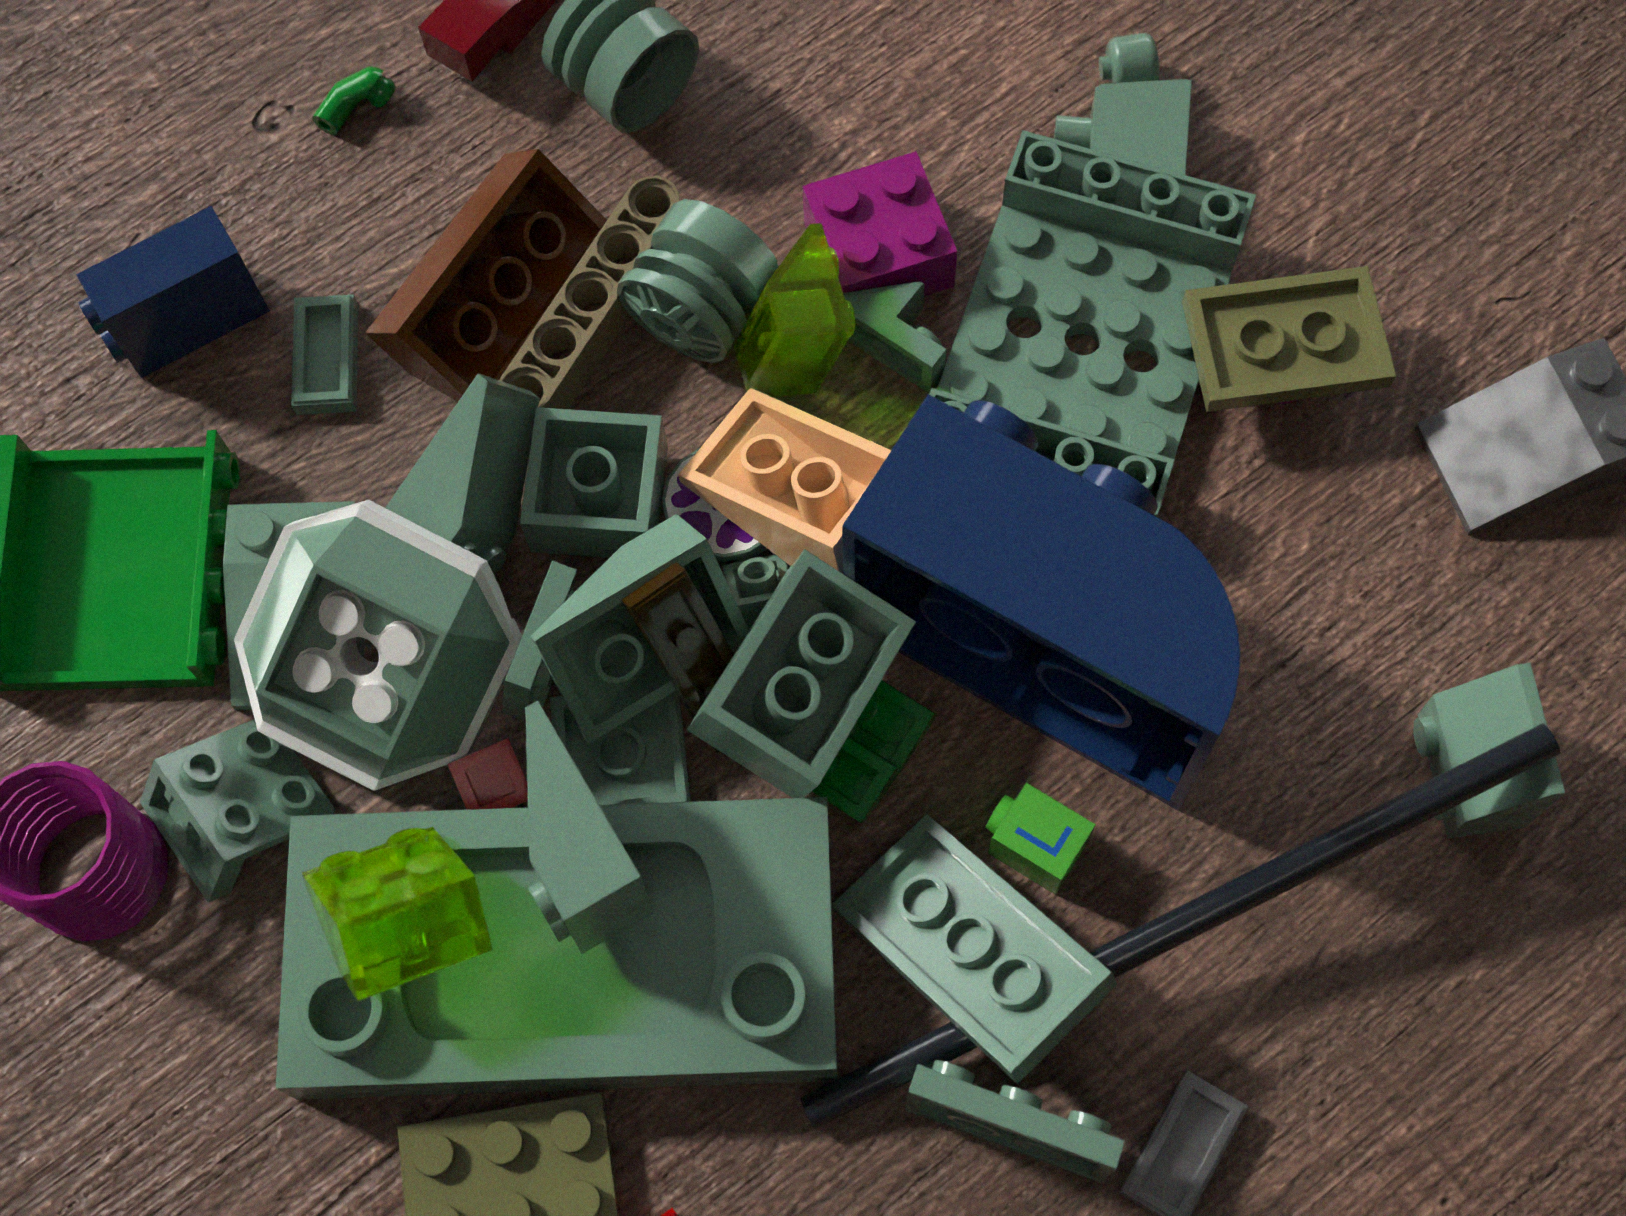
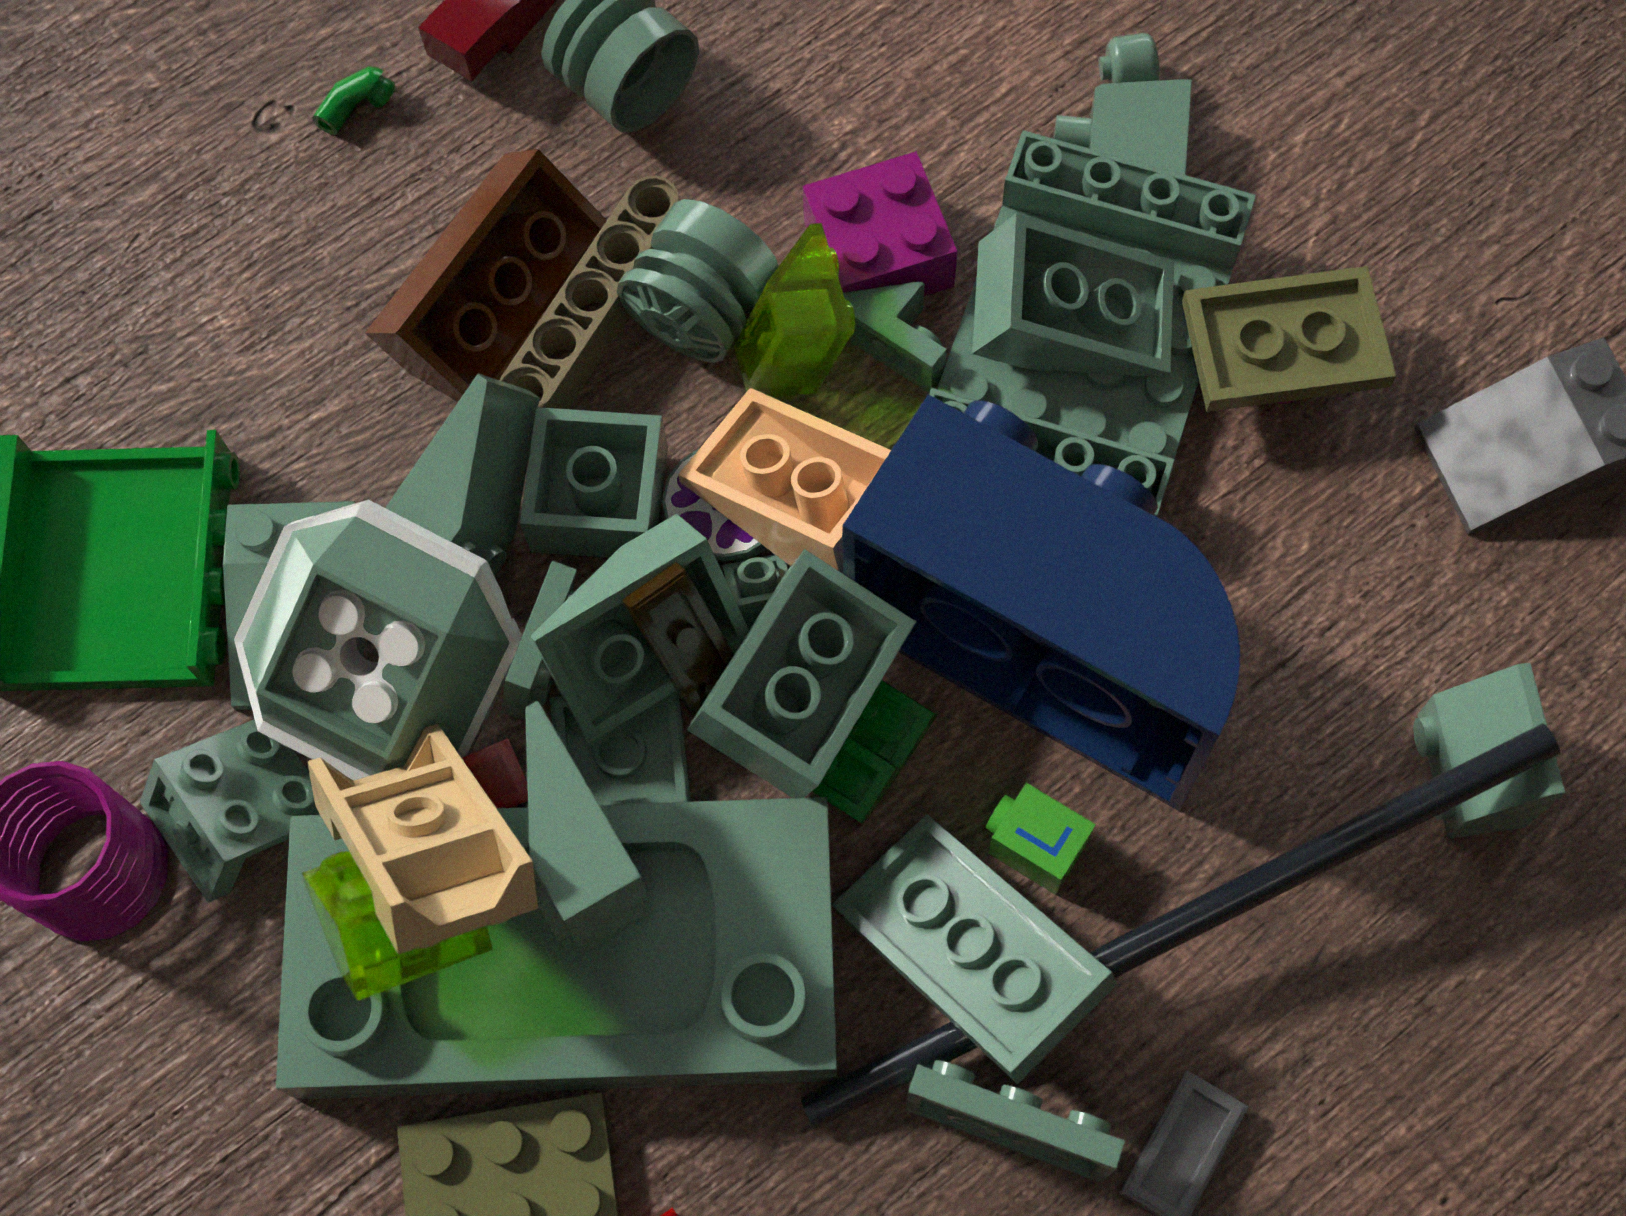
(170, 293): dark blue brick -> none
(325, 355): sand green tile -> none
(427, 844): none -> tan piece
(1071, 302): none -> sand green slope

